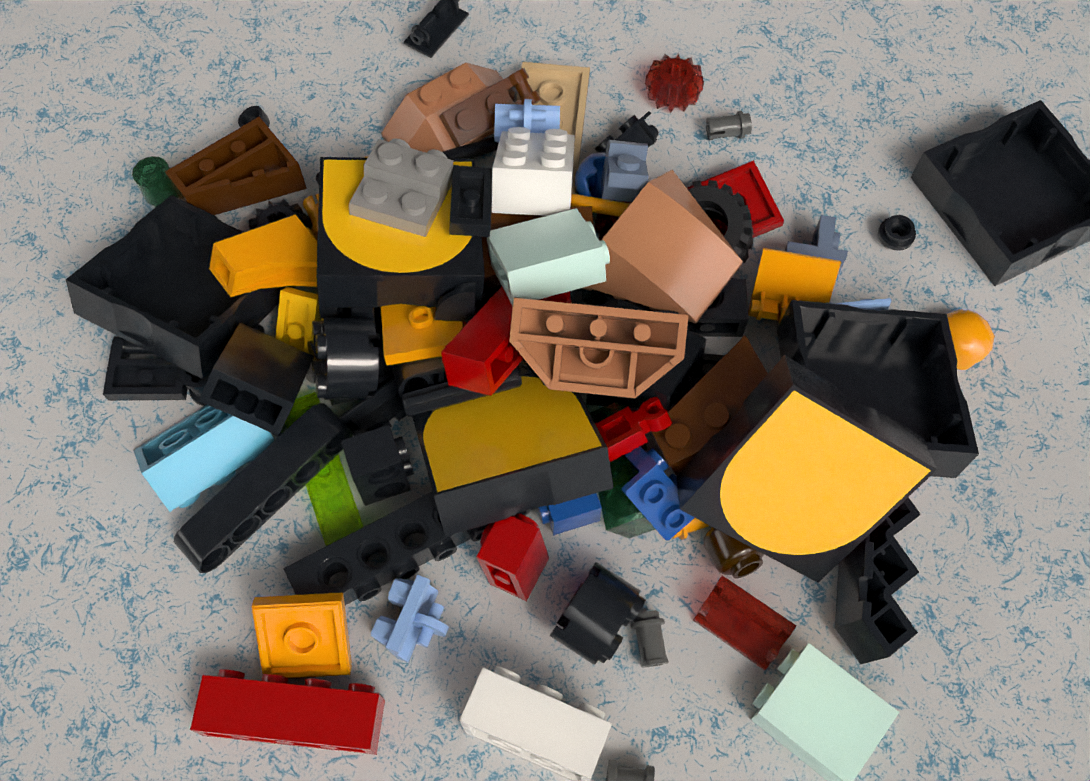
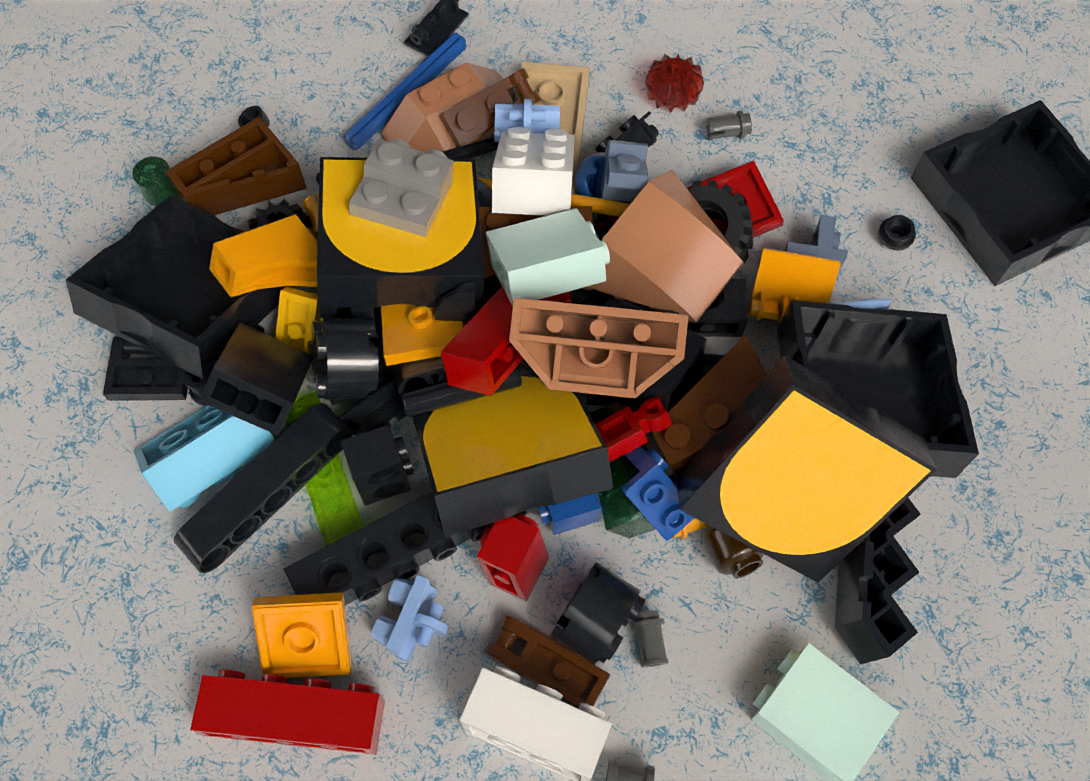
(421, 75): none -> blue axle
(471, 201): black plate -> none
(547, 663): none -> reddish brown plate
(744, 623): clear red hinge -> none
(970, 336): light orange hair -> none

